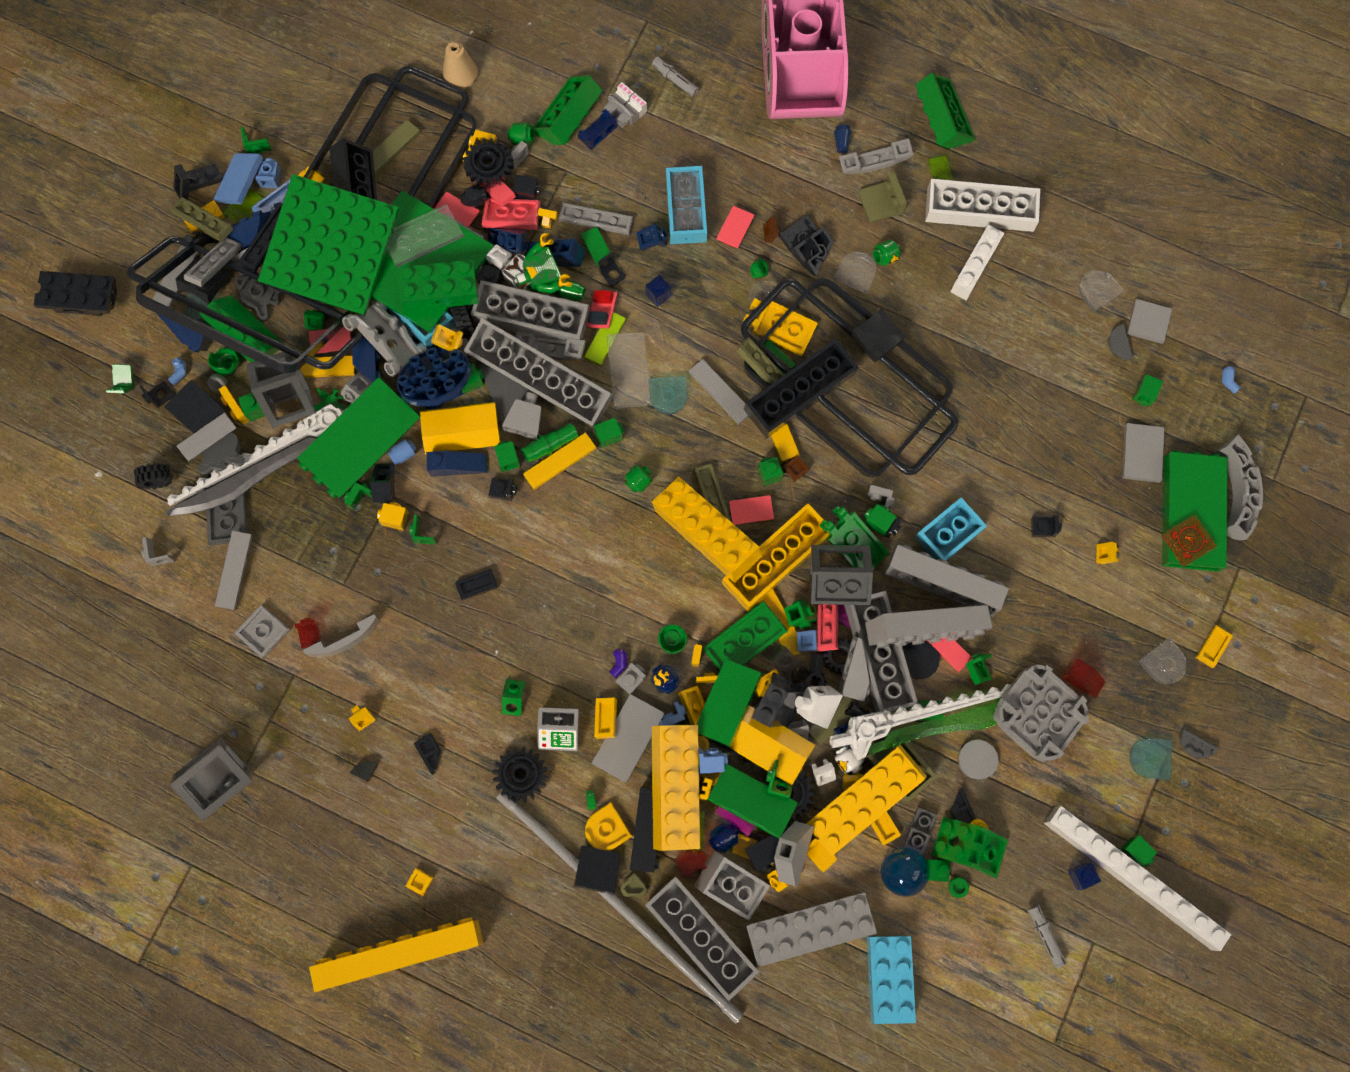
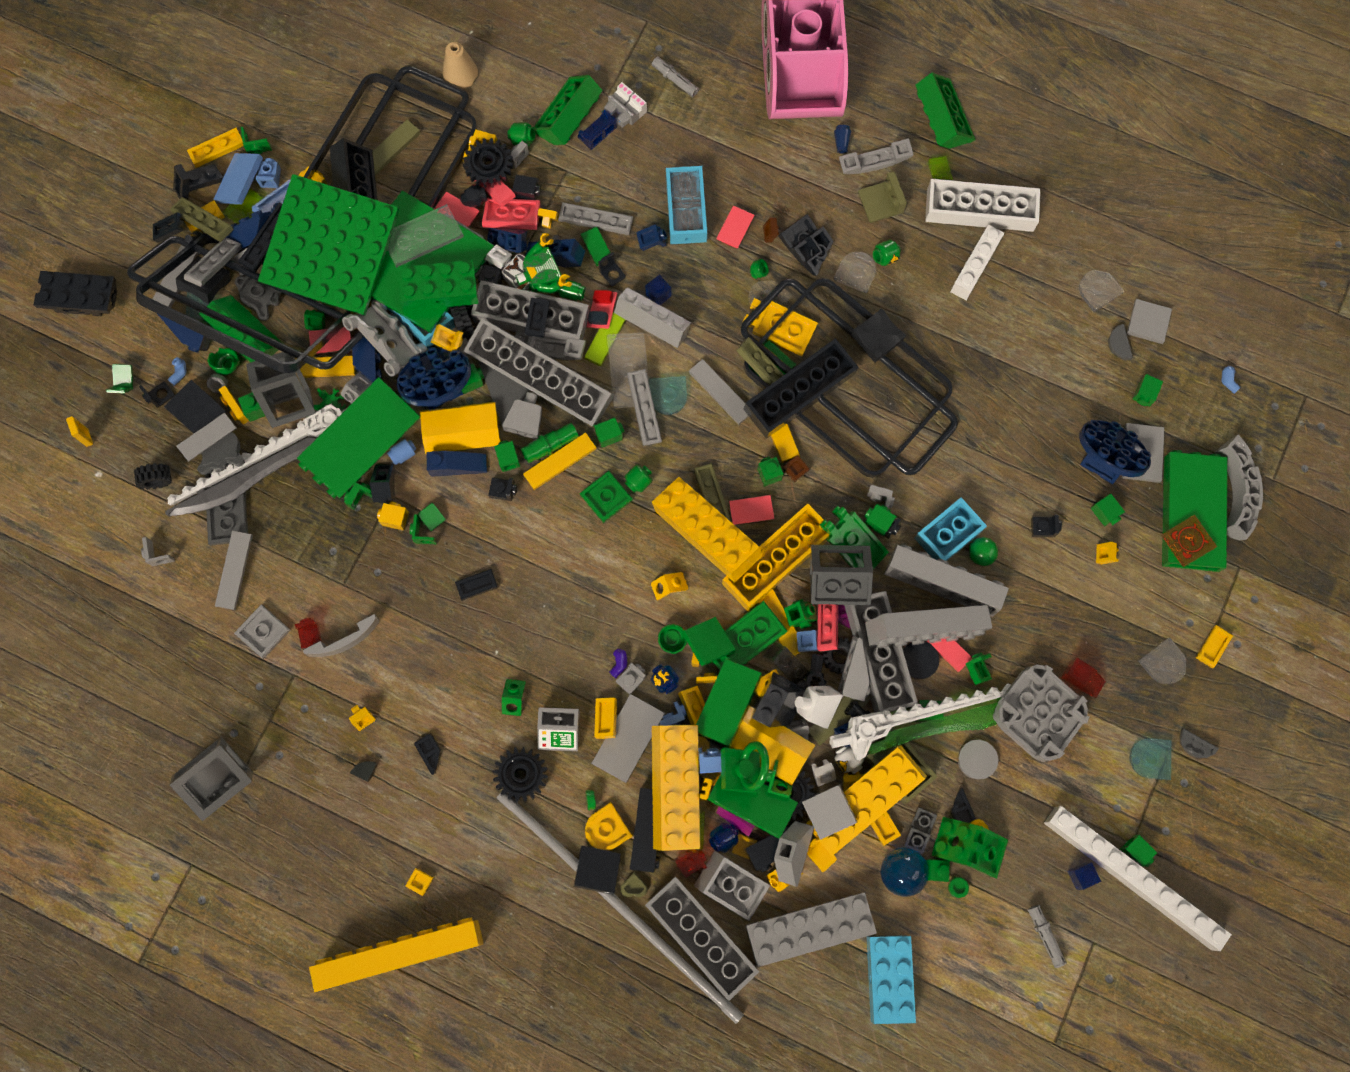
(79, 431): none -> yellow tile
(167, 230): none -> black tile
(215, 147): none -> yellow plate
(431, 517): none -> green slope
(537, 317): none -> black plate
(606, 496): none -> green tile
(644, 407): none -> light grey tile
(652, 317): none -> light grey brick
(671, 583): none -> yellow bracket
(708, 641): none -> green tile
(742, 768): none -> green tile
(829, 812): none -> light grey tile
(983, 551): none -> green hair
(1108, 510): none -> green brick
(1113, 451): none -> dark blue bracket

